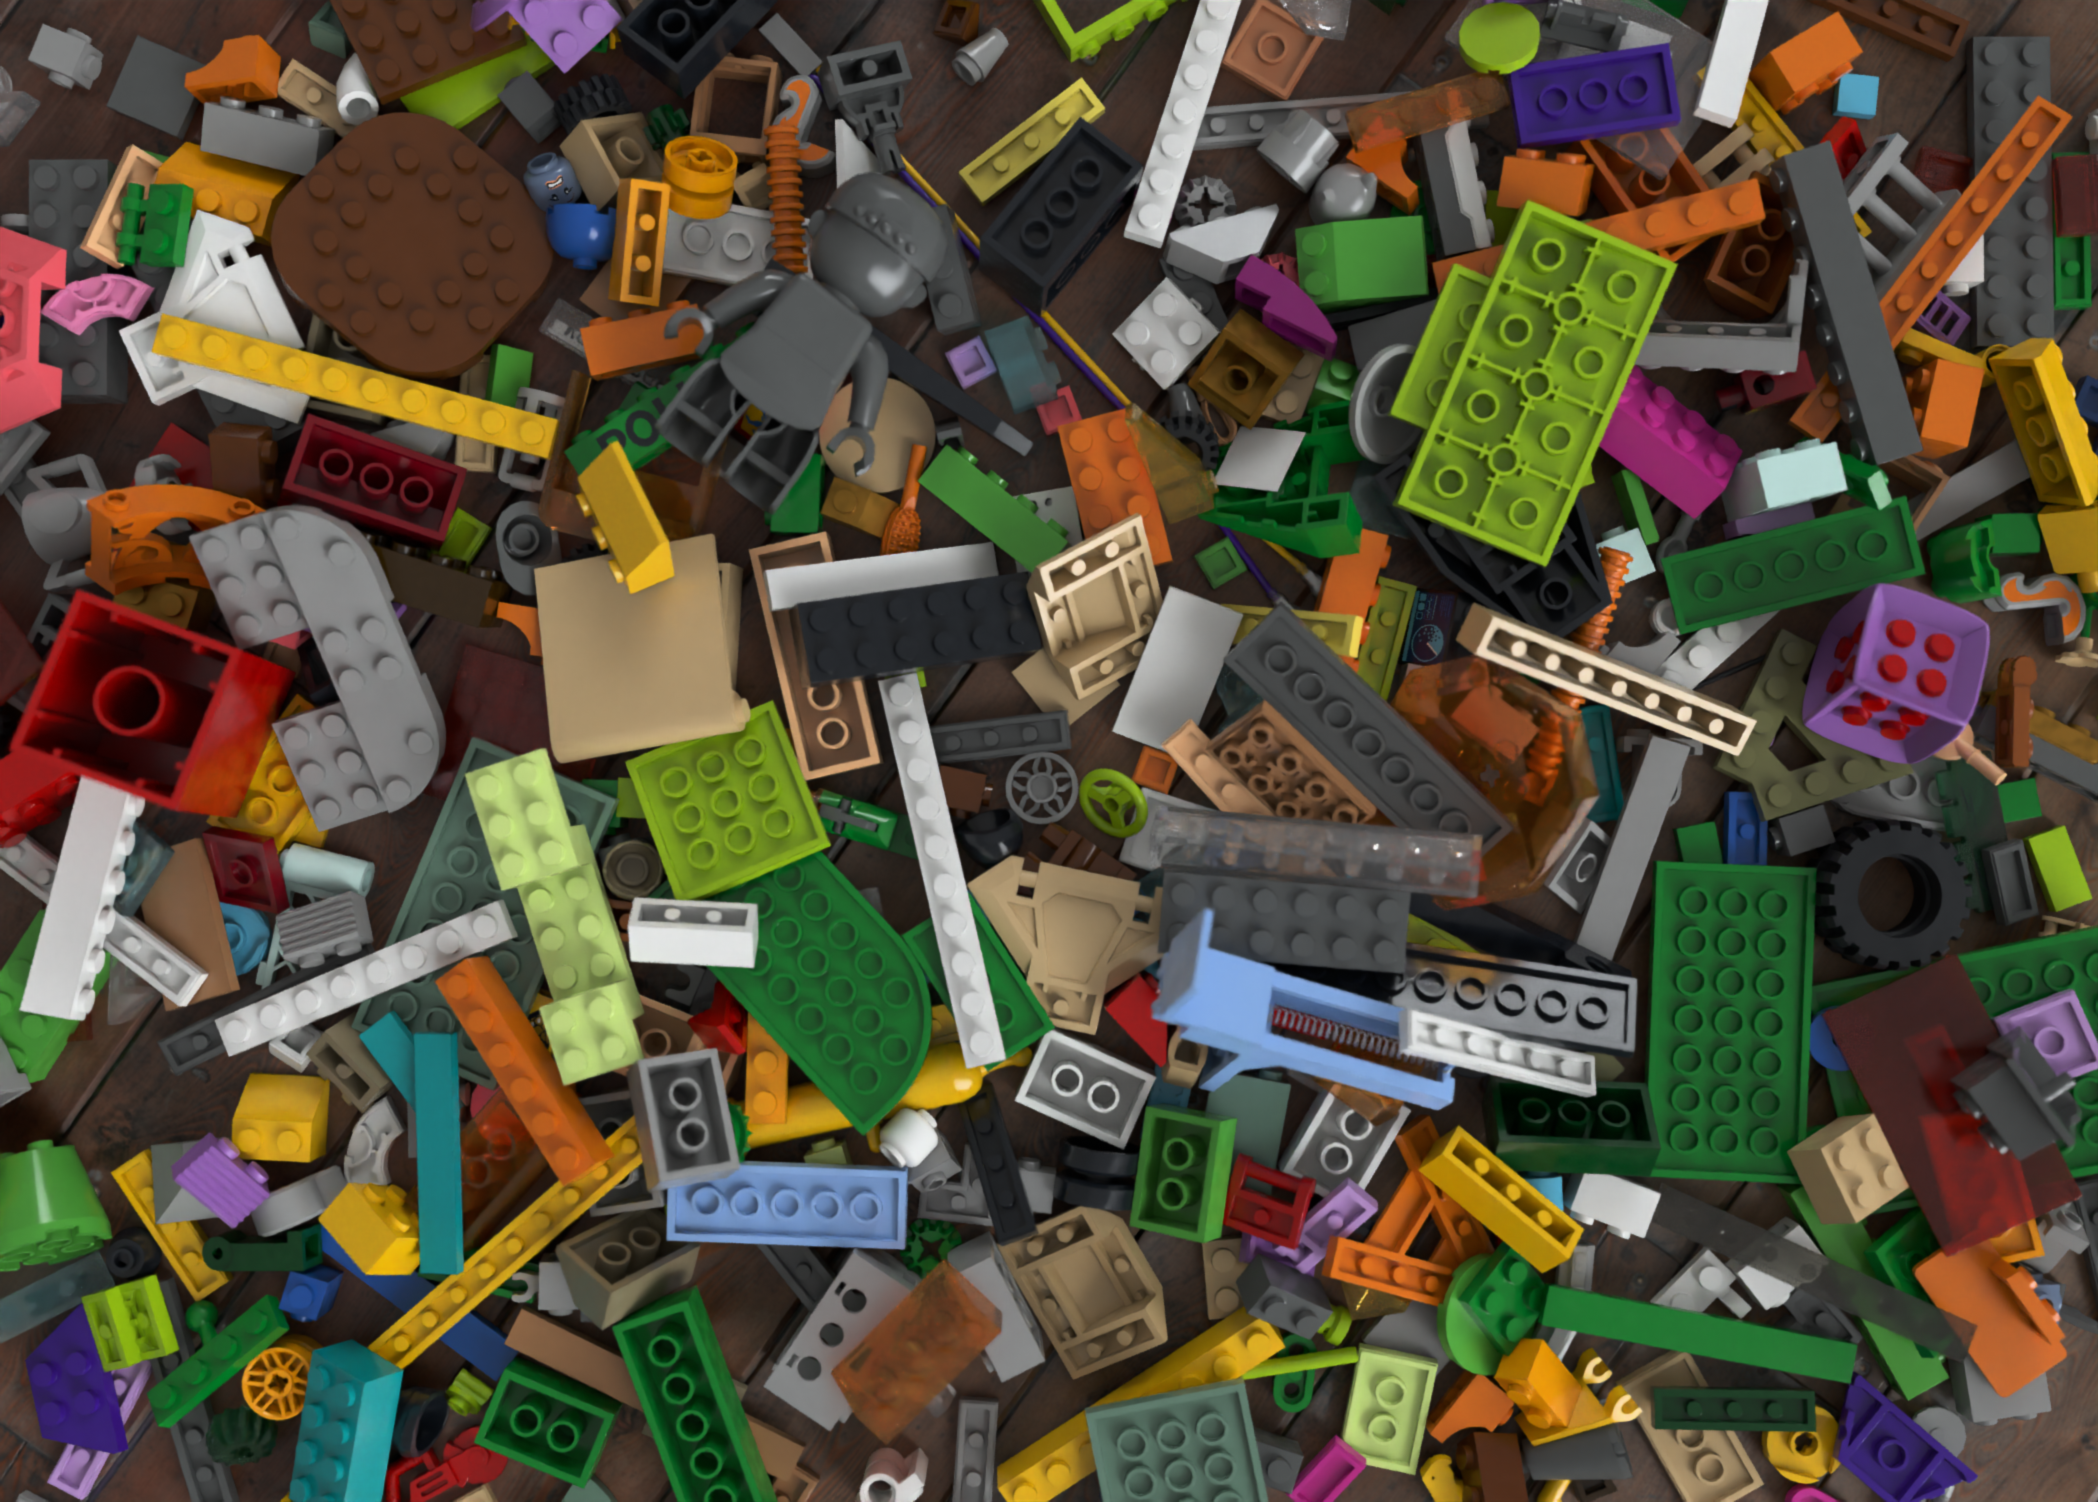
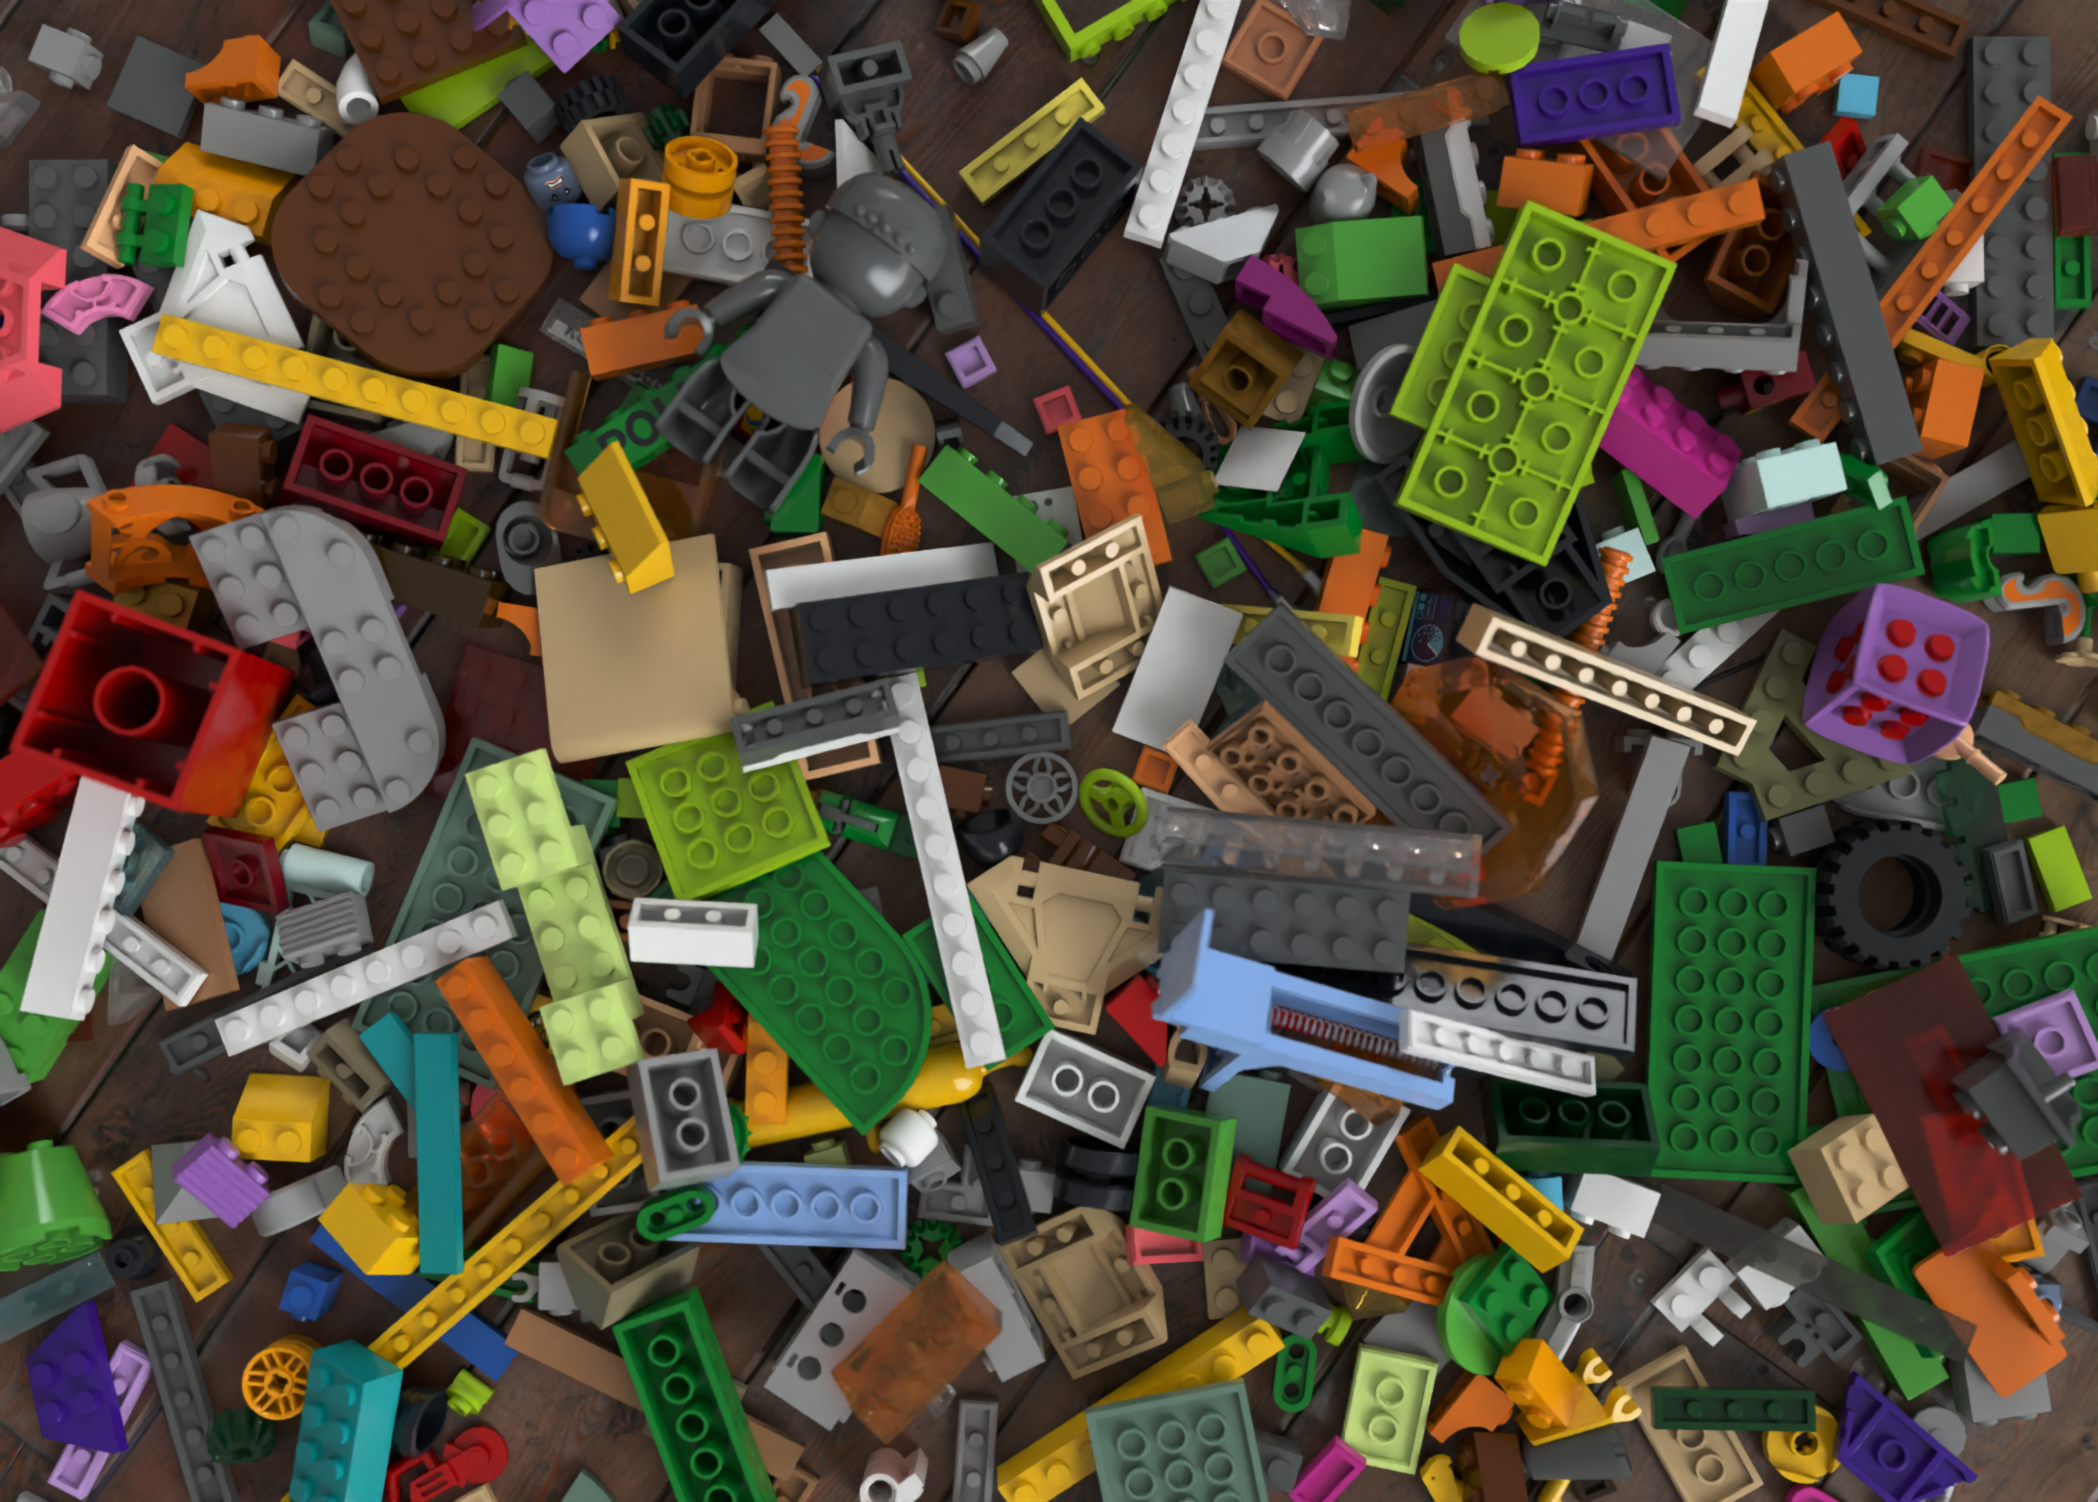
(130, 1323): lime slope -> none
(218, 1358): green plate -> none
(239, 1252): dark green leg -> none
(548, 1421): green brick -> none
(678, 1211): none -> green plate
(815, 725): none -> dark grey piece
(1022, 365): clear light blue brick -> none
(1156, 1248): none -> coral tile
(1167, 333): white plate -> none
(1303, 1362): lime bar -> none
(1579, 866): light grey slope -> none
(1604, 760): teal tile -> none
(1697, 1333): green tile -> none
(1914, 209): none -> bright green brick
(2014, 712): dark orange hinge -> none

